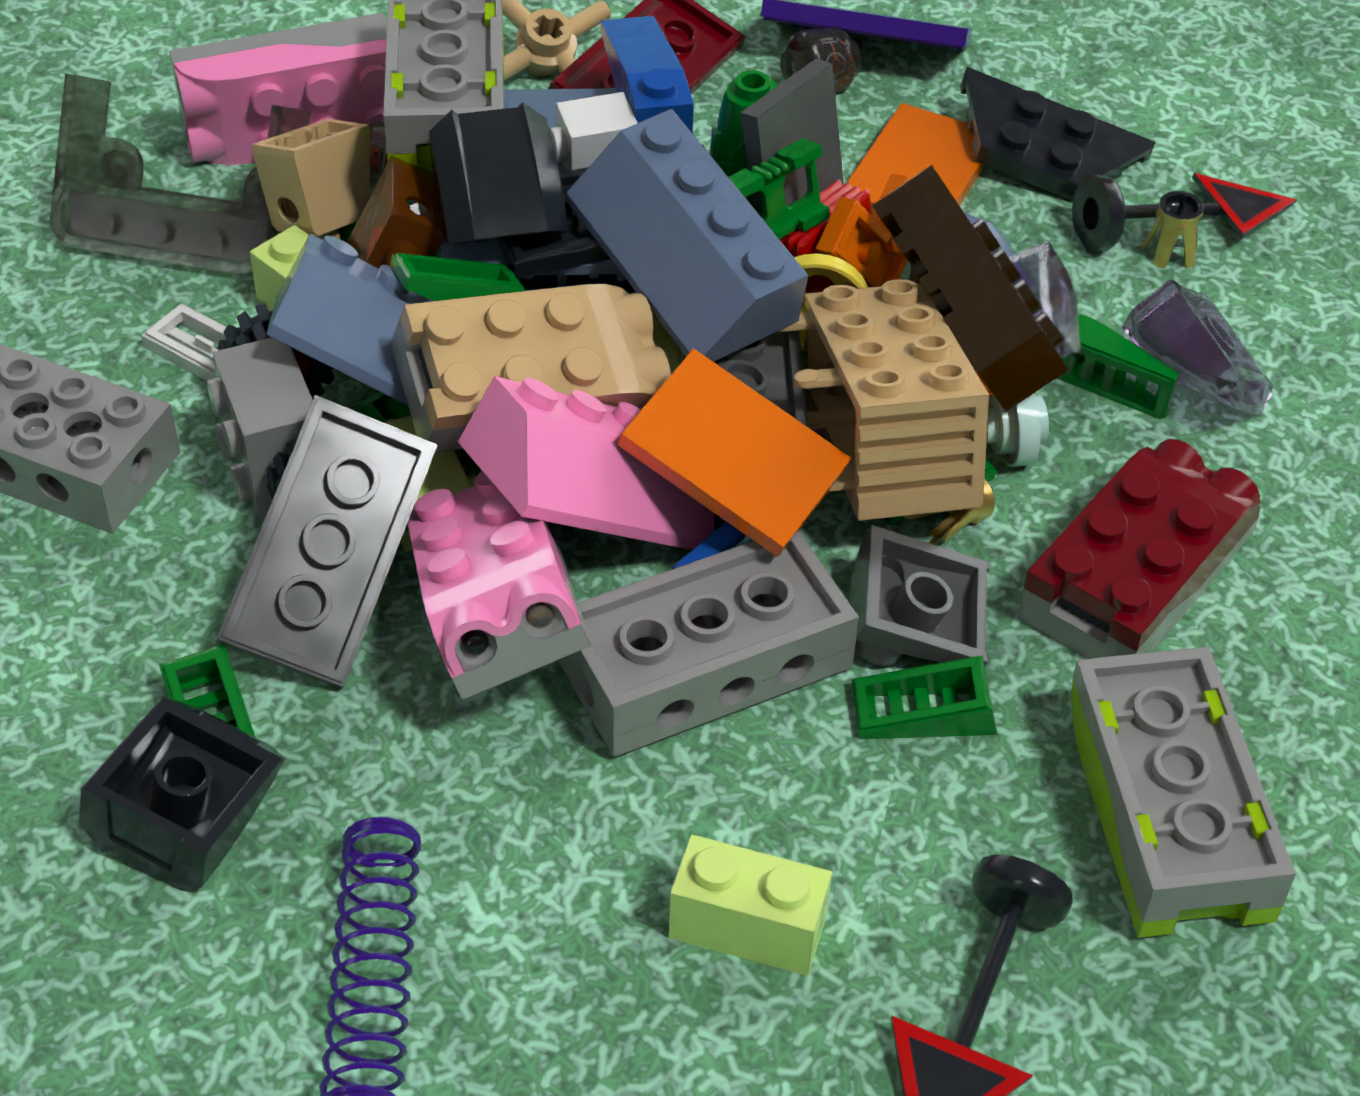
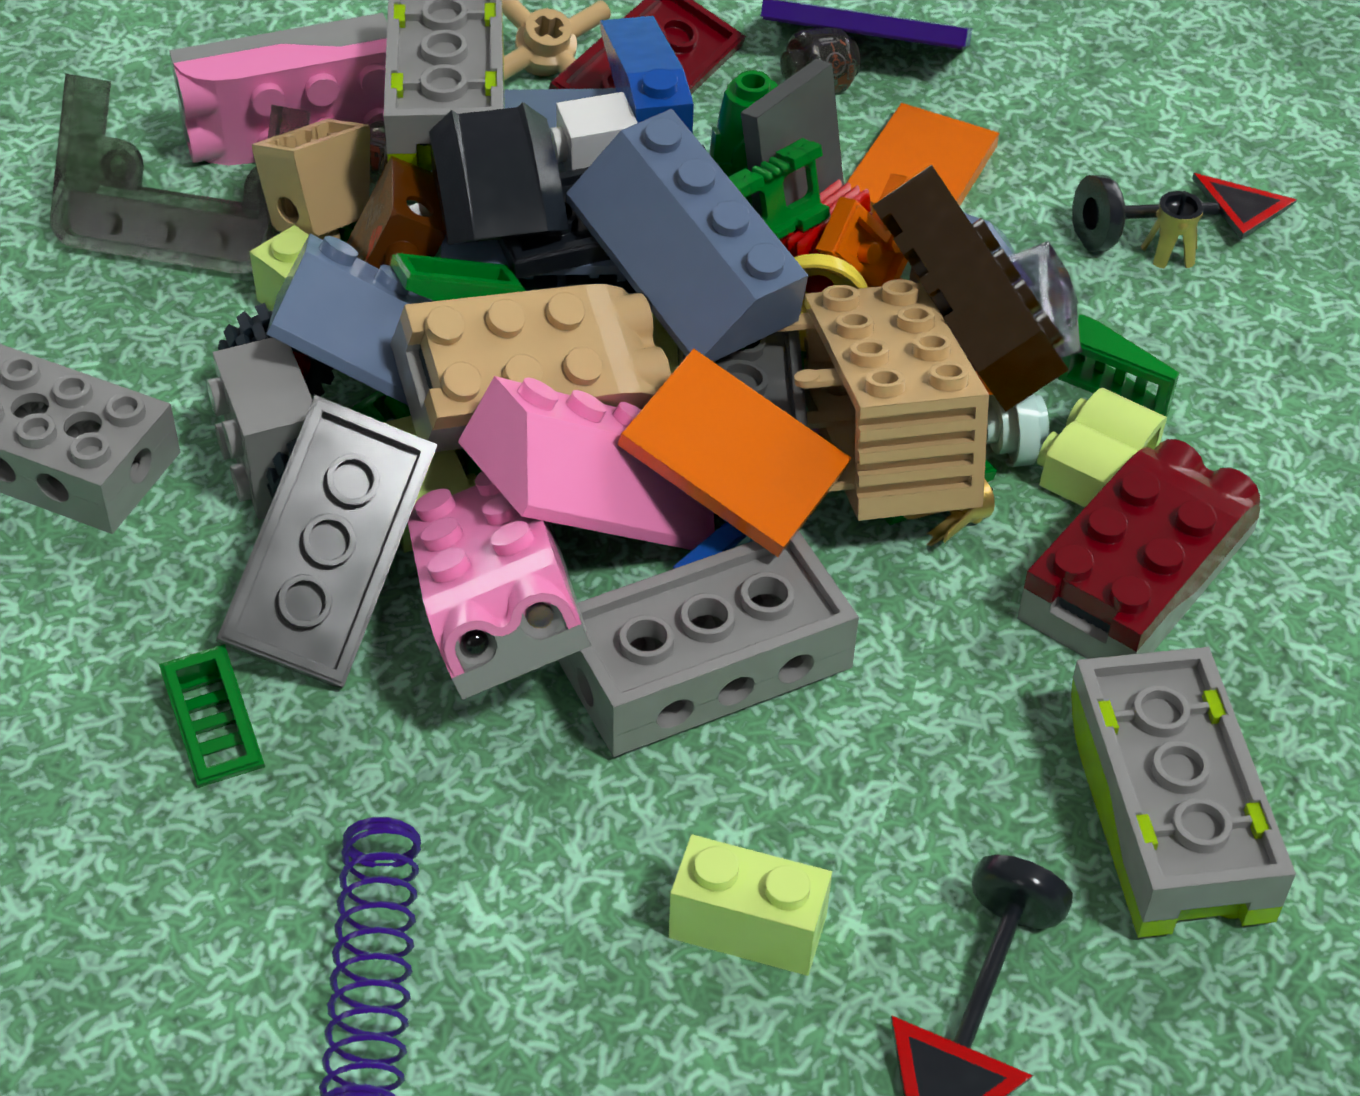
(177, 793): black slope -> none
(182, 348): white tile -> none
(917, 600): dark grey slope -> none
(949, 720): green slope -> none
(1043, 139): black wing -> none
(1096, 444): none -> yellowish green brick
(1198, 342): slope -> none

